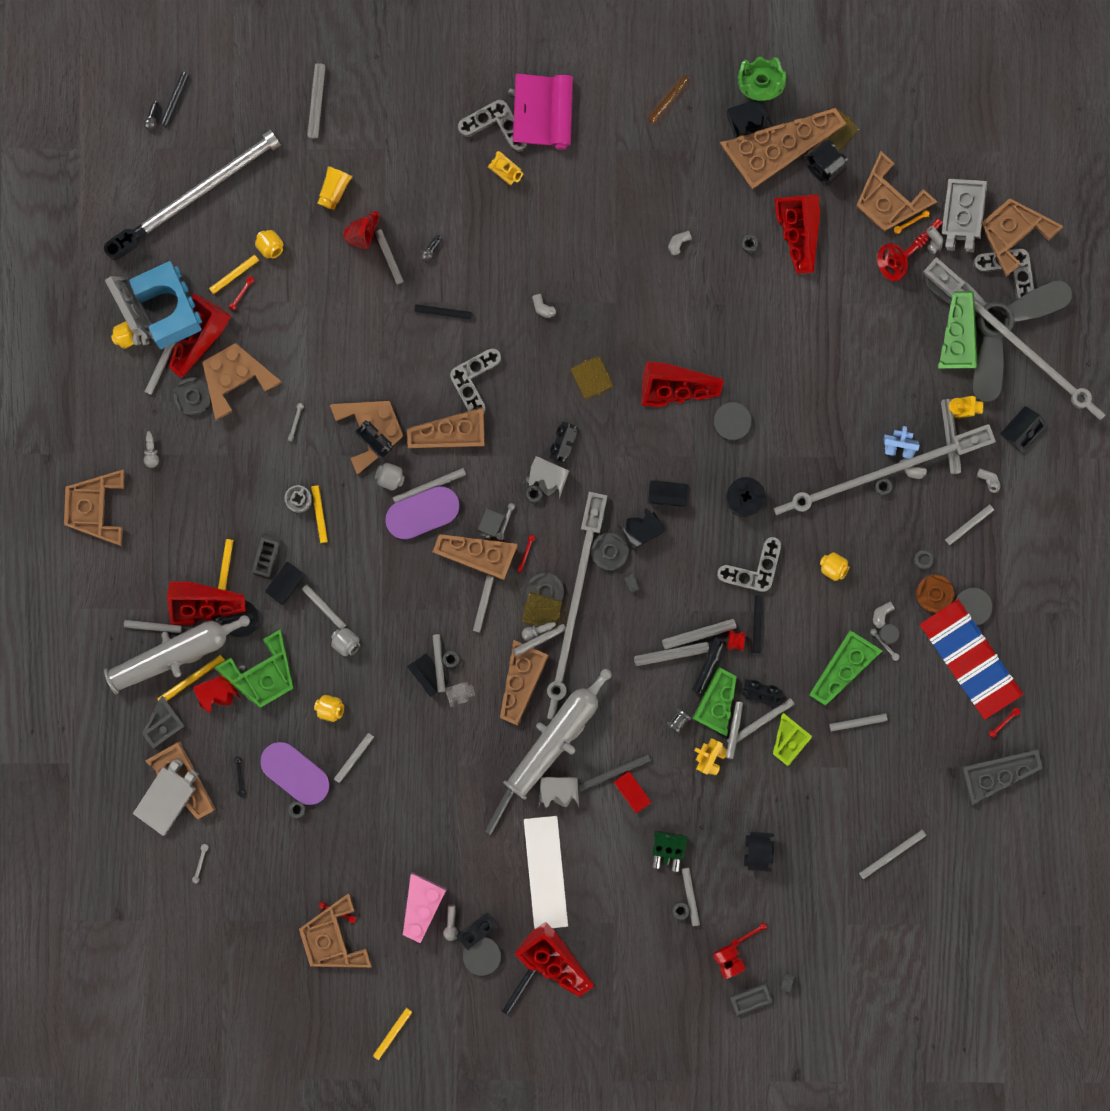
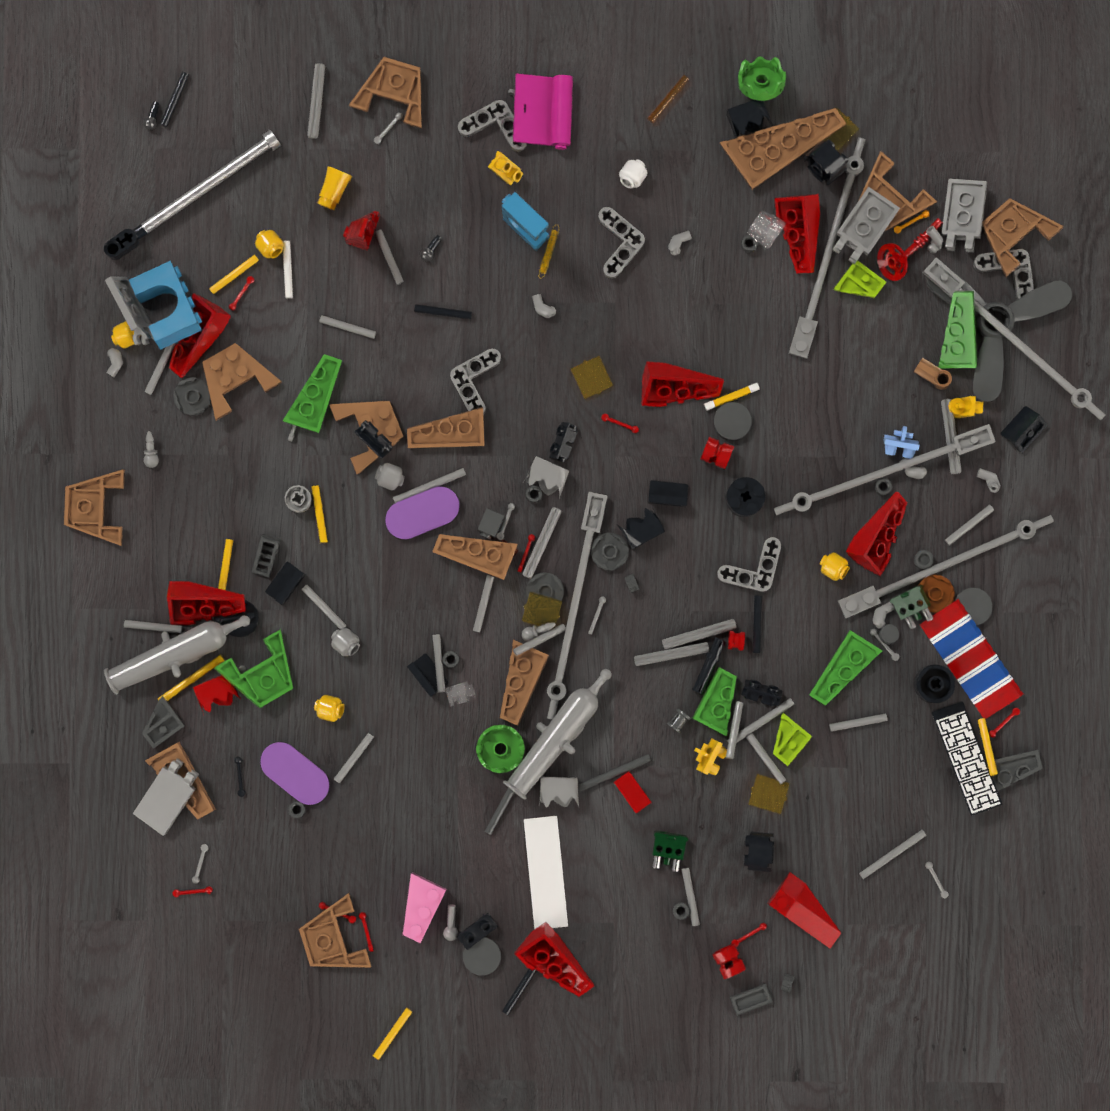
(116, 361): none -> light grey arm
(176, 893): none -> red hinge
(287, 269): none -> white bar
(313, 399): none -> bright green wing
(348, 327): none -> light grey bar
(362, 916): none -> red hinge
(377, 139): none -> light grey hinge
(395, 82): none -> medium nougat wing
(500, 762): none -> bright green plate
(525, 220): none -> dark azure arch
(542, 269): none -> yellow piece
(542, 542): none -> light grey axle
(602, 600): none -> light grey hinge
(605, 417): none -> red hinge
(626, 245): none -> light grey beam
(633, 173): none -> white head
(717, 452): none -> red wheel
(731, 396): none -> yellow bar
(765, 757): none -> light grey bar
(766, 229): none -> clear piece
(768, 794): none -> clear yellow piece
(801, 907): none -> red wedge
(806, 326): none -> light grey bar
(860, 281): none -> lime wing
(865, 224): none -> light grey tile
(870, 597): none -> light grey bar
(873, 541): none -> red wedge
(910, 597): none -> dark green piece
(931, 372): none -> medium nougat piece
(944, 894): none -> light grey hinge
(945, 683): none -> black brick
(967, 758): none -> sticker
(987, 747): none -> yellow bar

